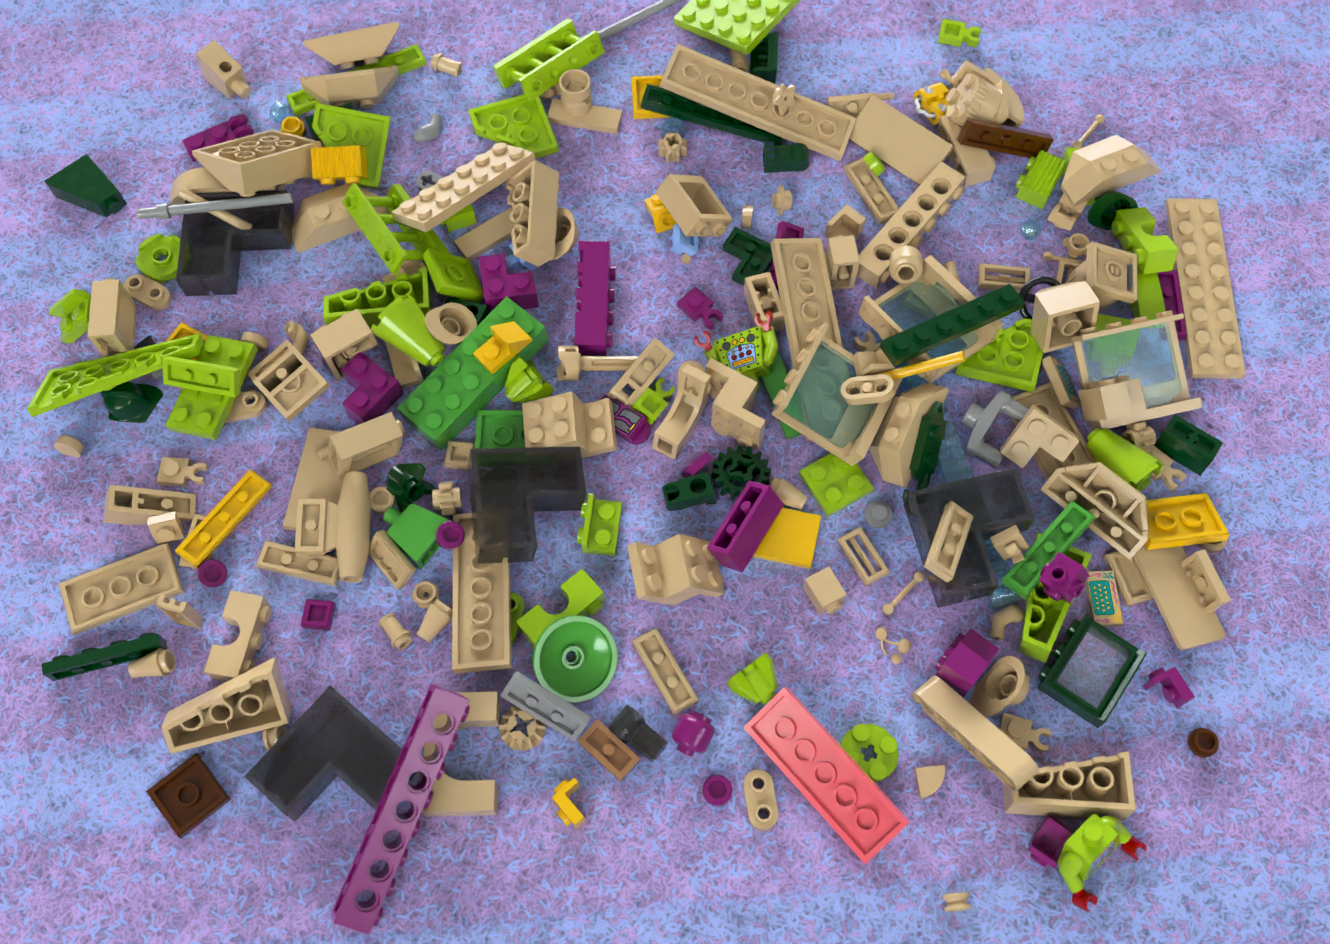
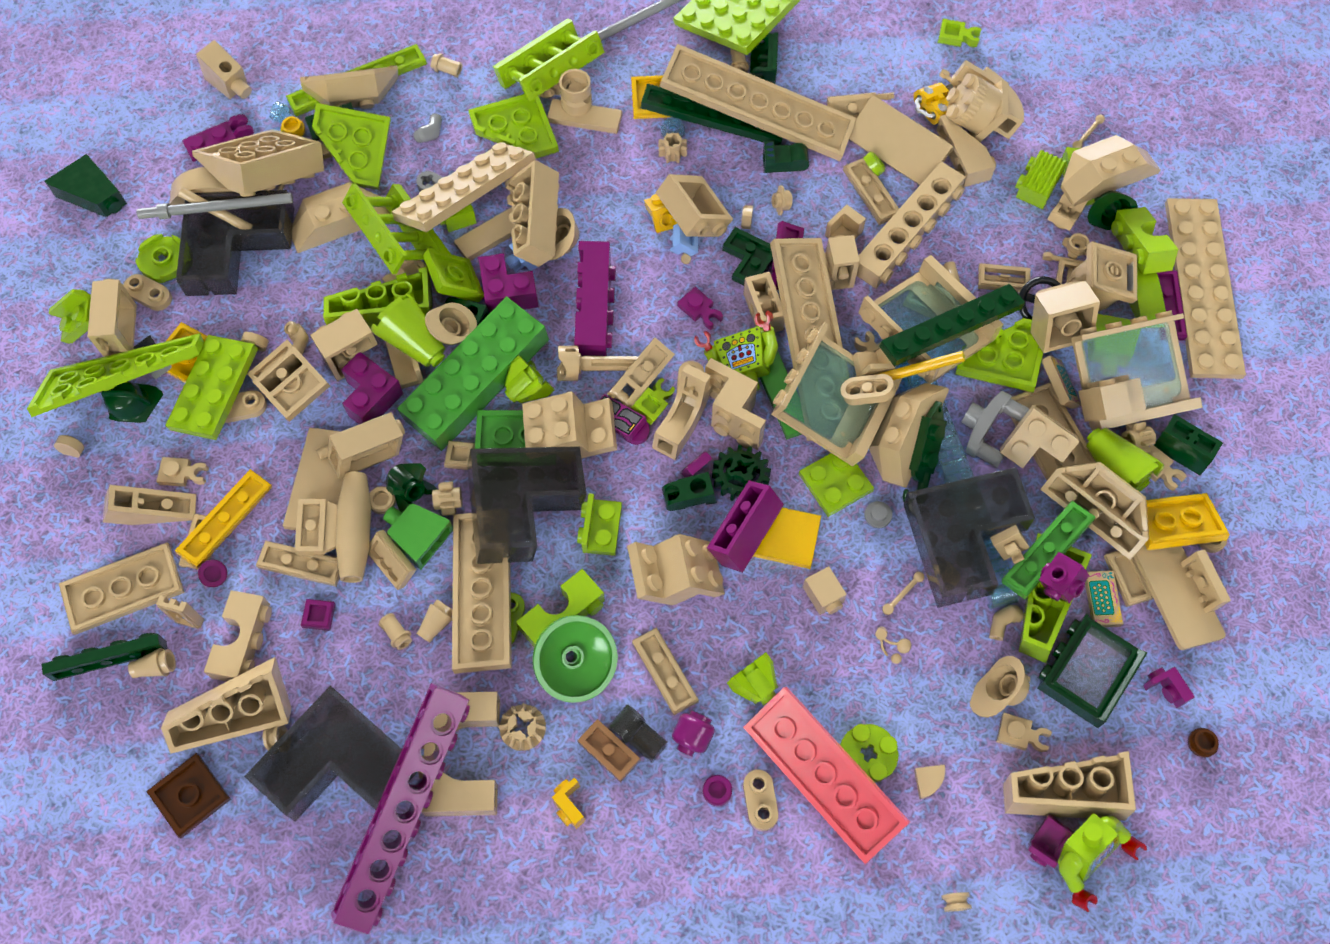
(166, 527): tan plate -> none
(201, 376): lime plate -> none
(339, 163): yellow brick -> none
(354, 45): tan wedge -> none
(422, 588): tan plate -> none
(449, 535): magenta tile -> none
(506, 342): yellow slope -> none
(545, 706): light grey plate -> none
(783, 98): tan plate -> none
(788, 493): tan cone -> none
(875, 576): tan tile -> none
(906, 264): tan head -> none
(949, 541): tan tile -> none
(965, 661): magenta brick -> none
(976, 733): tan beam -> none
(1003, 138): reddish brown plate -> none
(1029, 229): clear light blue hinge -> none

